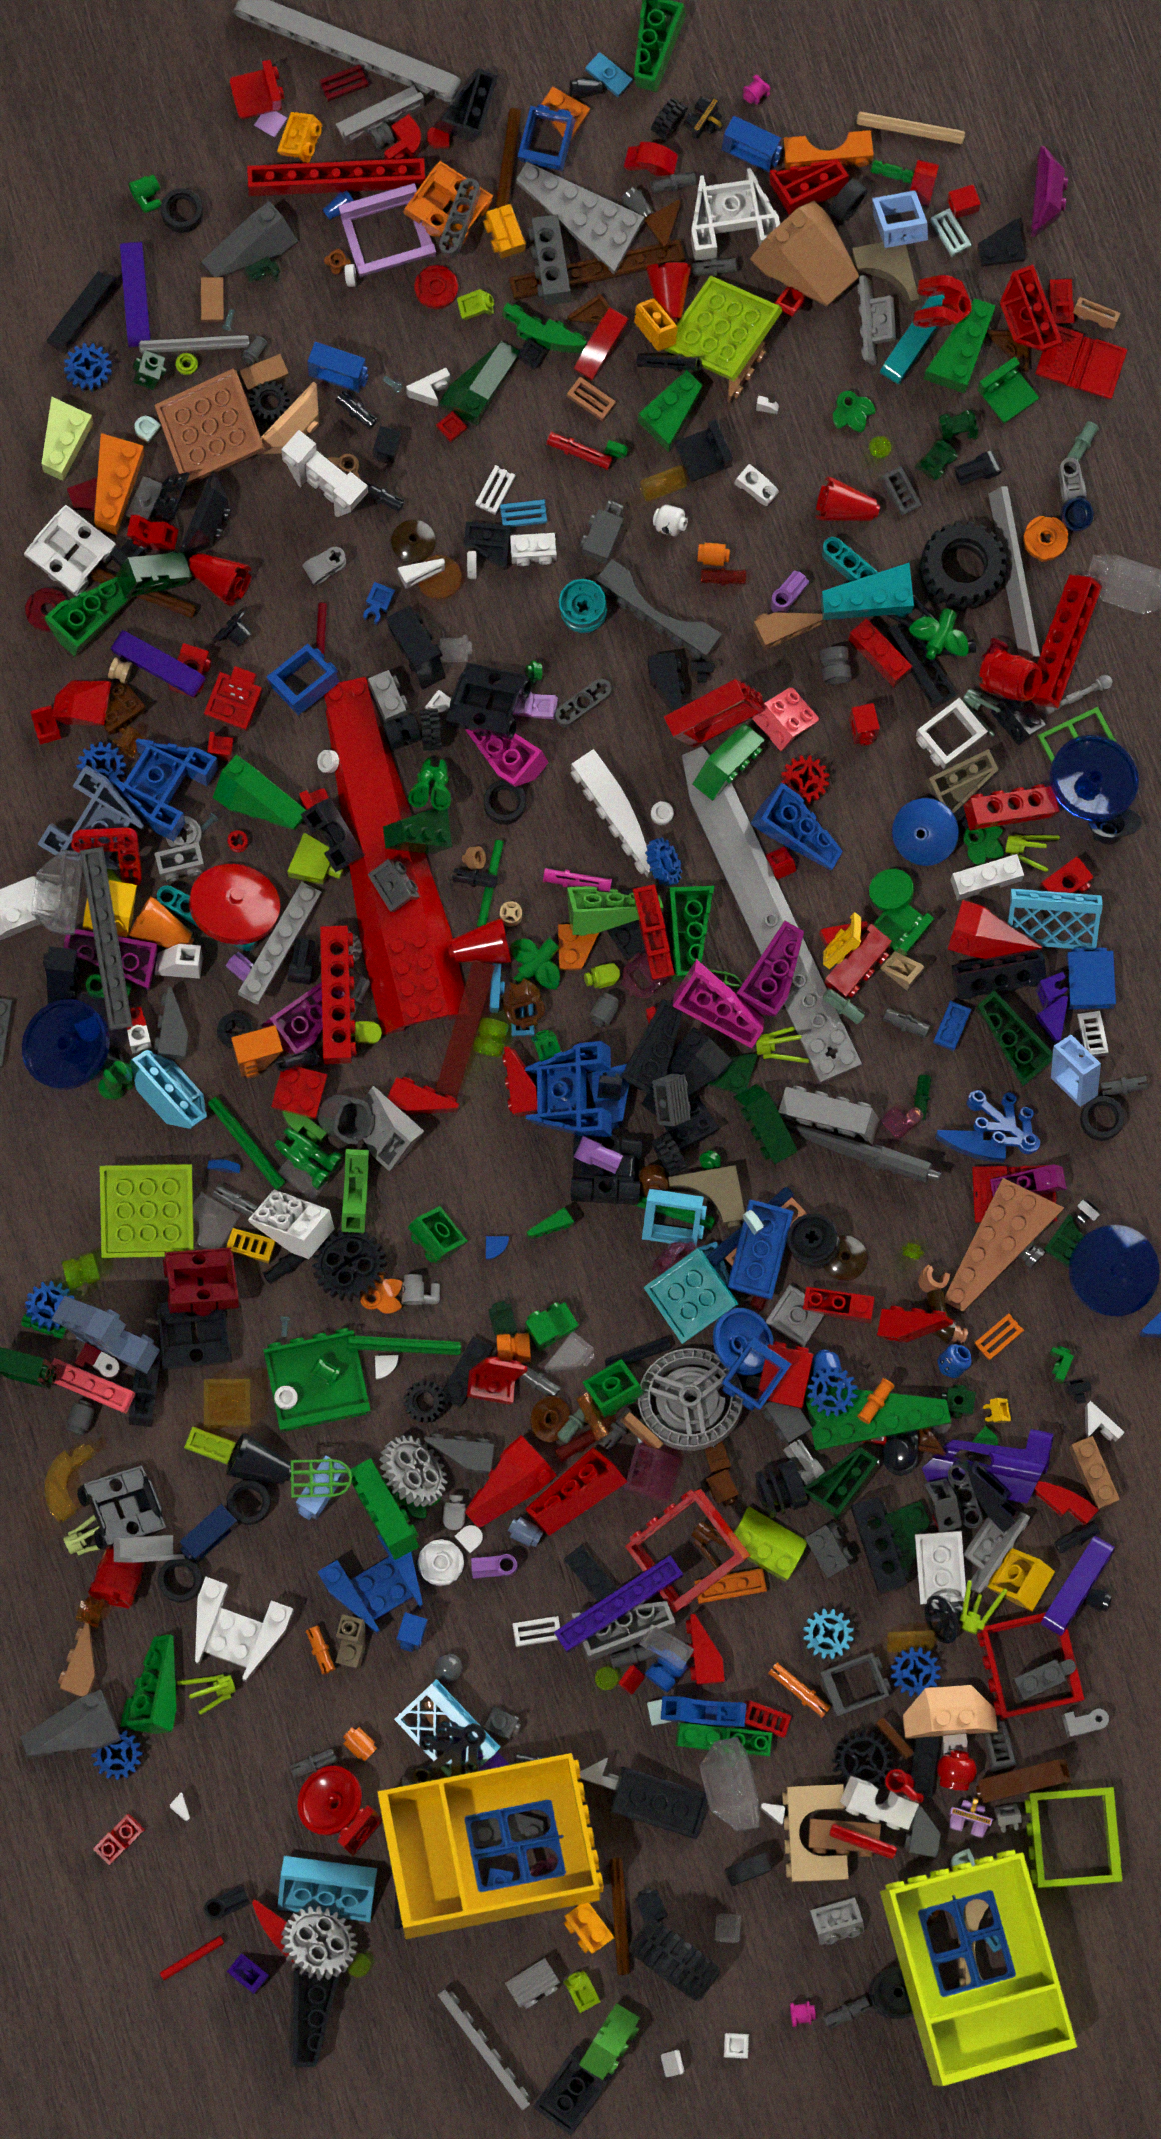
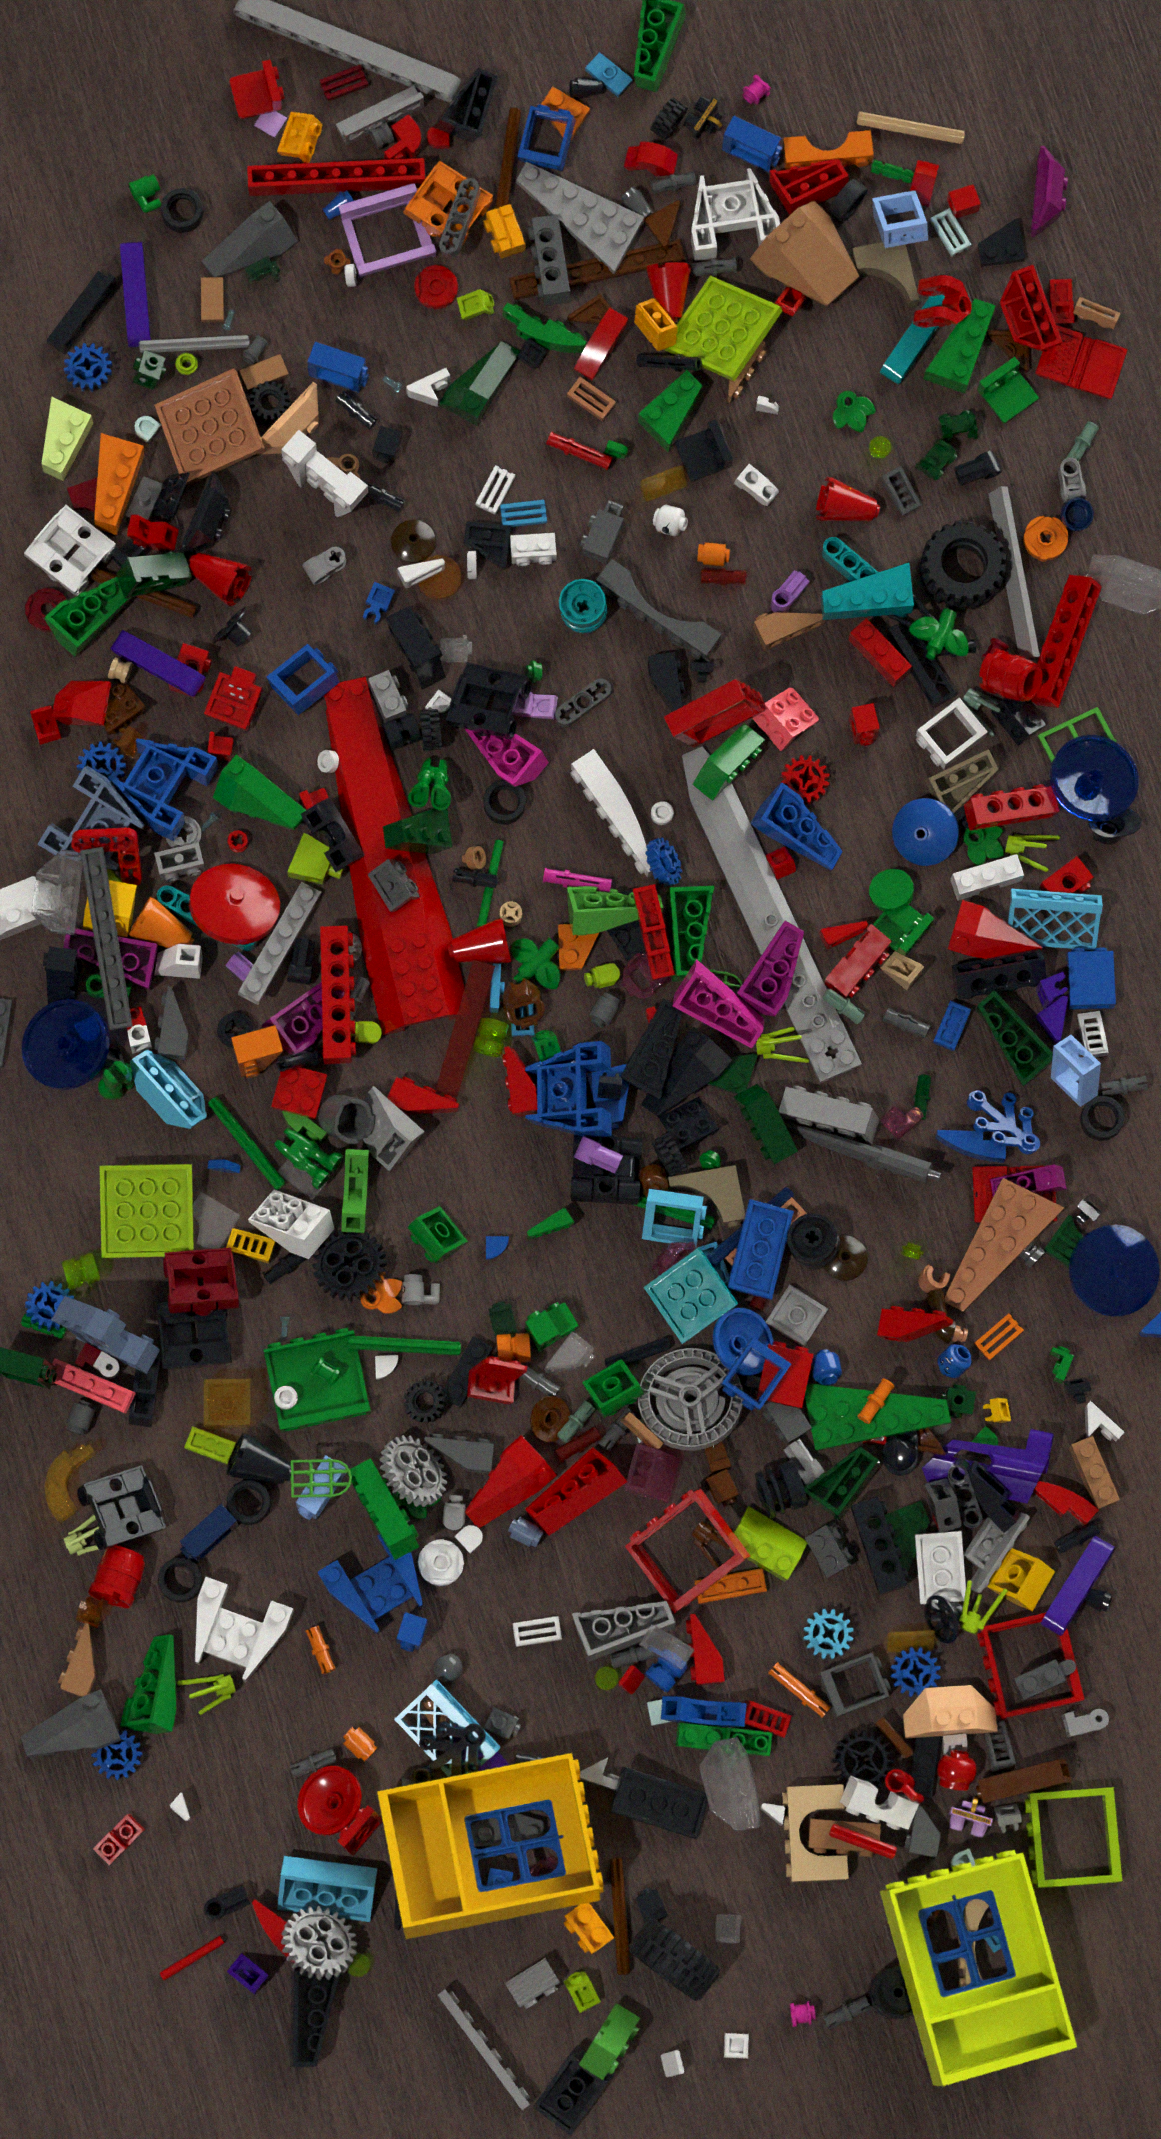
(145, 1549): light grey panel -> none
(234, 1201): dark grey pin -> none
(321, 627): dark red piece -> none
(353, 1643): dark tan slope -> none
(451, 426): red tile -> none
(491, 1566): medium lavender piece -> none
(590, 1574): black plate -> none
(592, 1416): clear orange pin -> none
(618, 1604): dark purple plate -> none
(671, 1100): dark grey brick -> none
(748, 1869): black tyre -> none
(753, 1222): light aqua tile -> none
(823, 1397): blue gear -> none
(835, 662): dark grey wheel -> none
(837, 1921): light grey bracket -> none
(839, 1304): red slope -> none
(843, 943): yellow wing -> none
(877, 320): light grey bracket -> none
(1101, 683): light grey piece -> none

